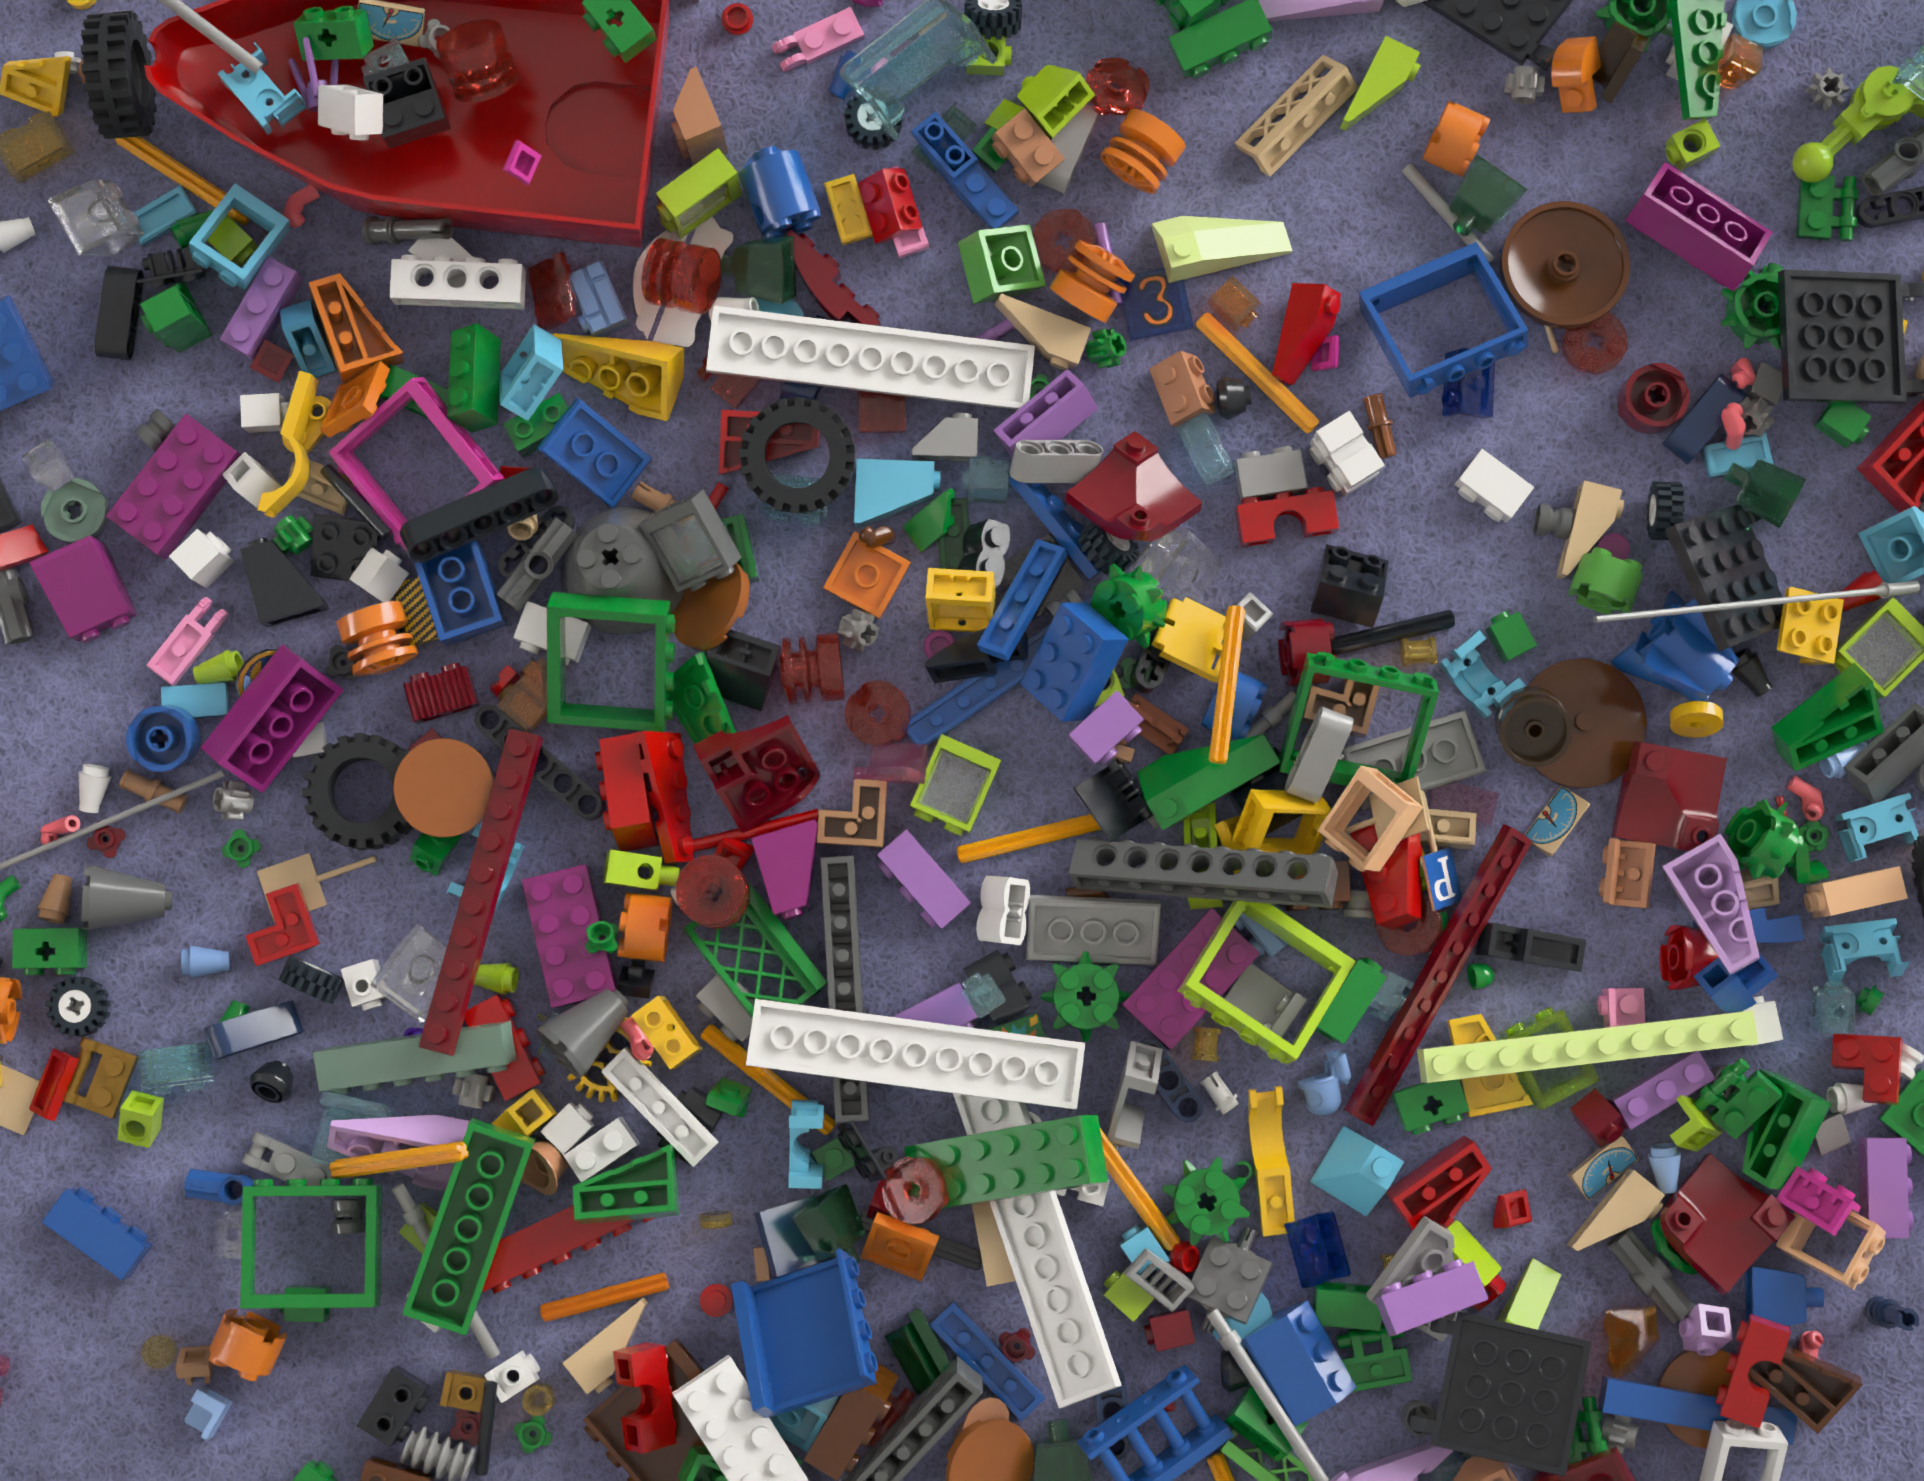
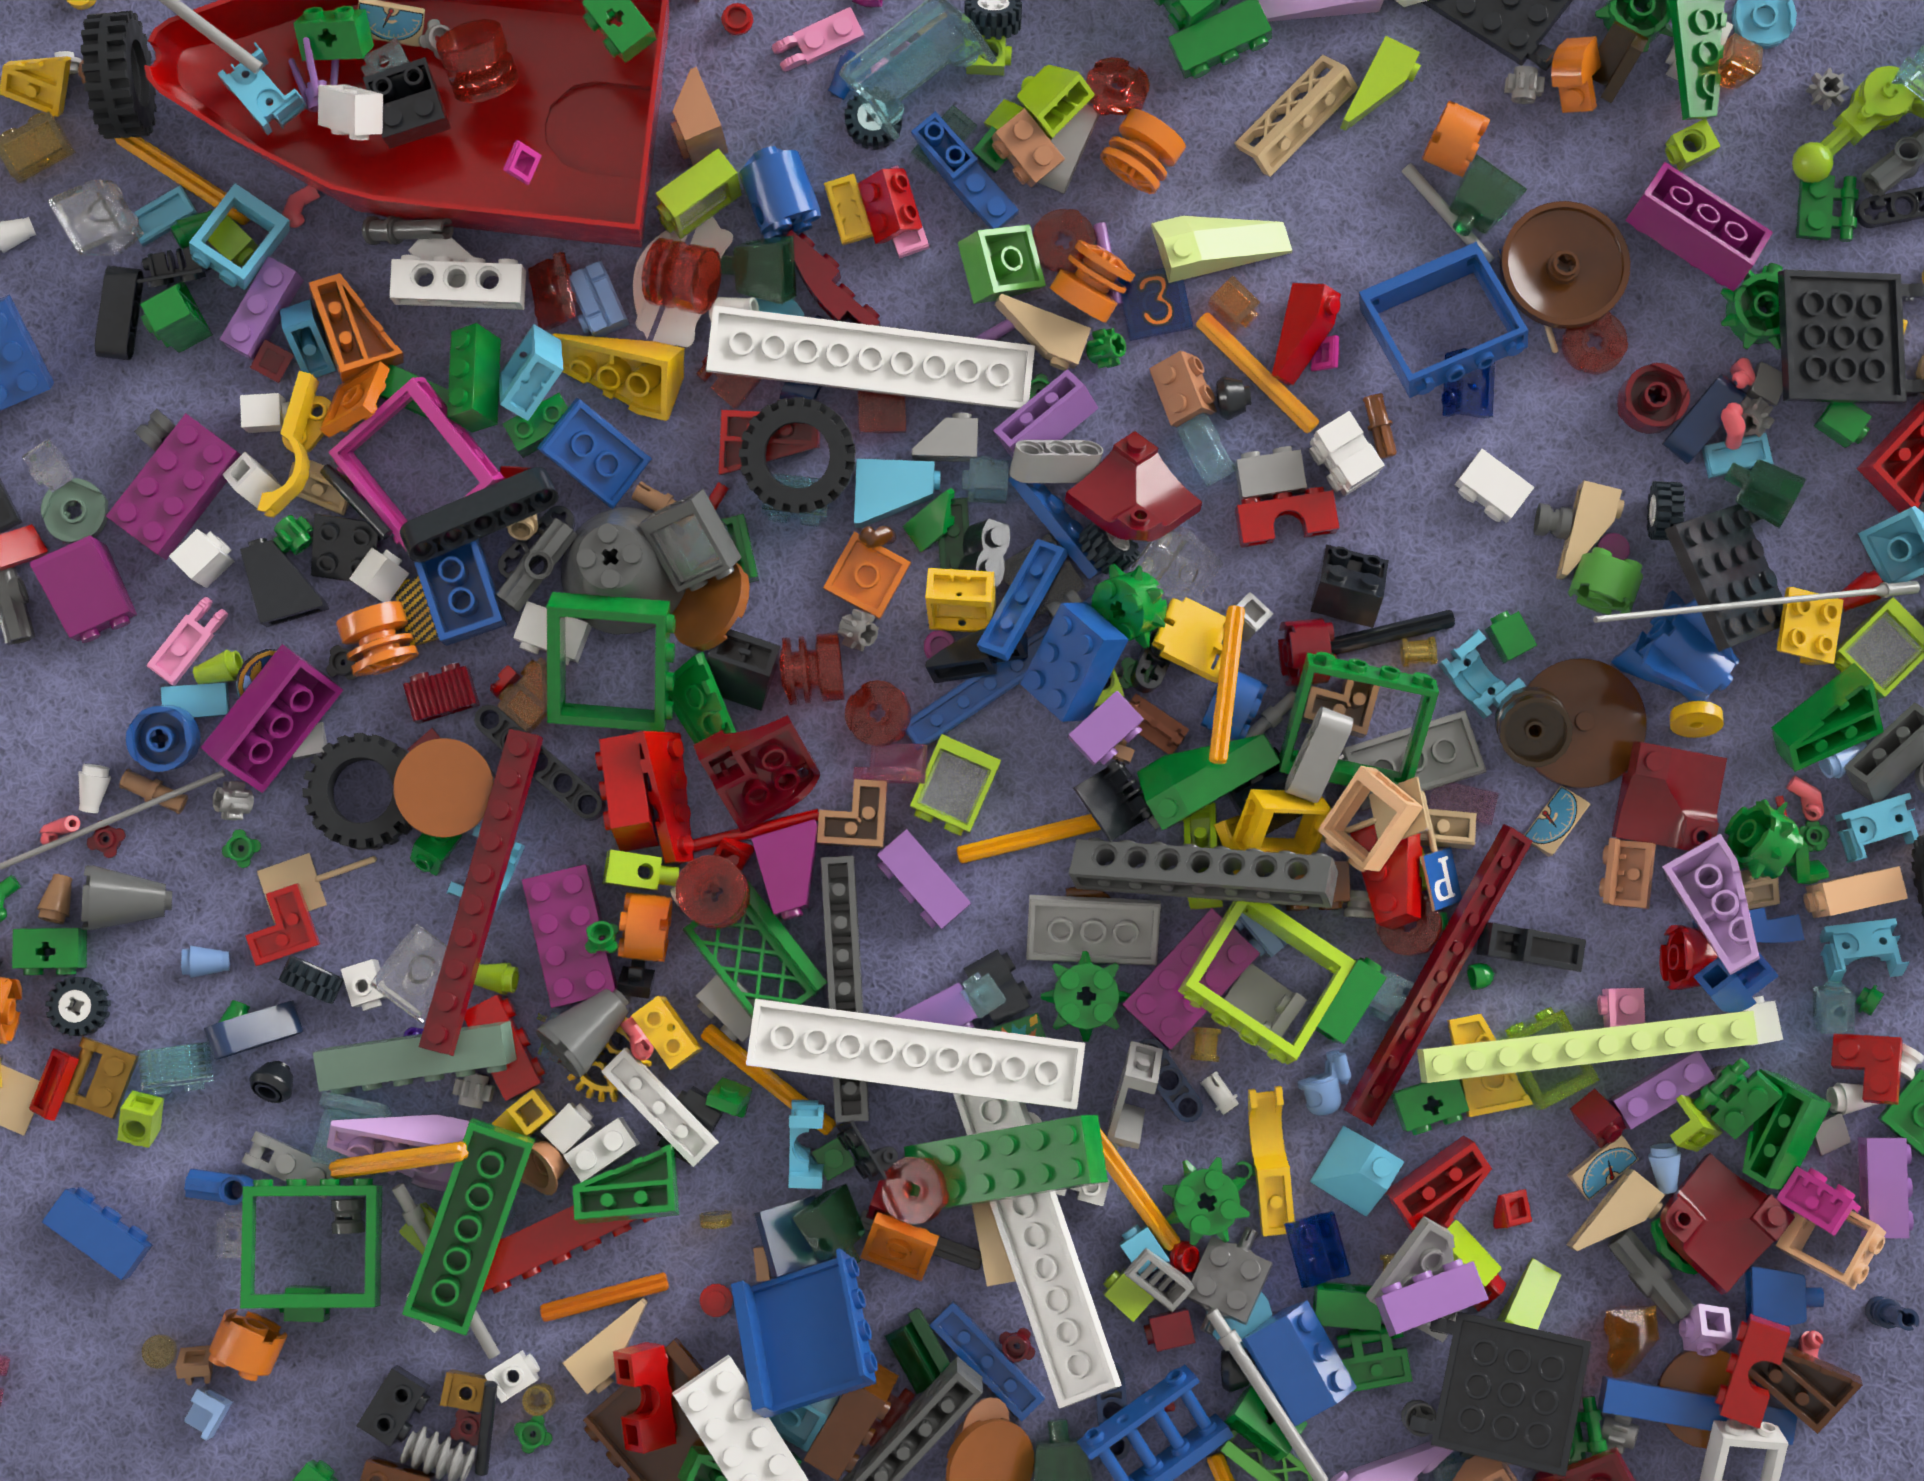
(1003, 910): white brick -> none
(1751, 672): black cone -> none

